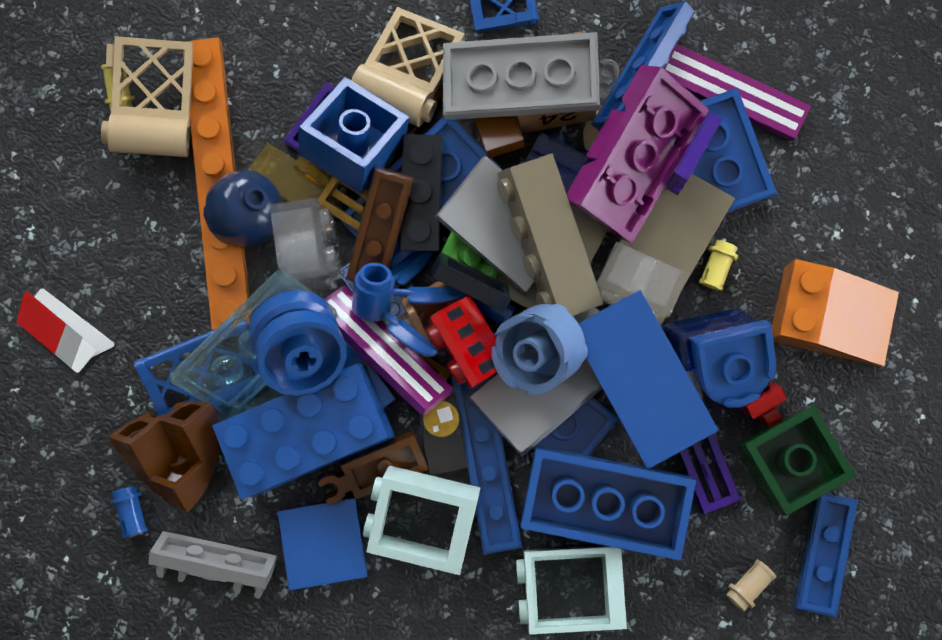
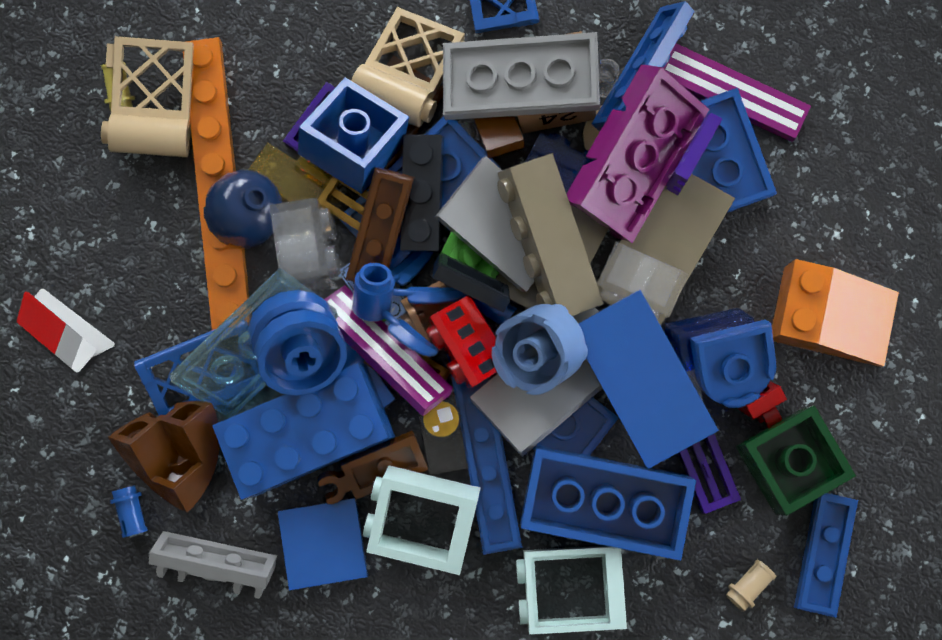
(718, 265): light yellow pin -> none

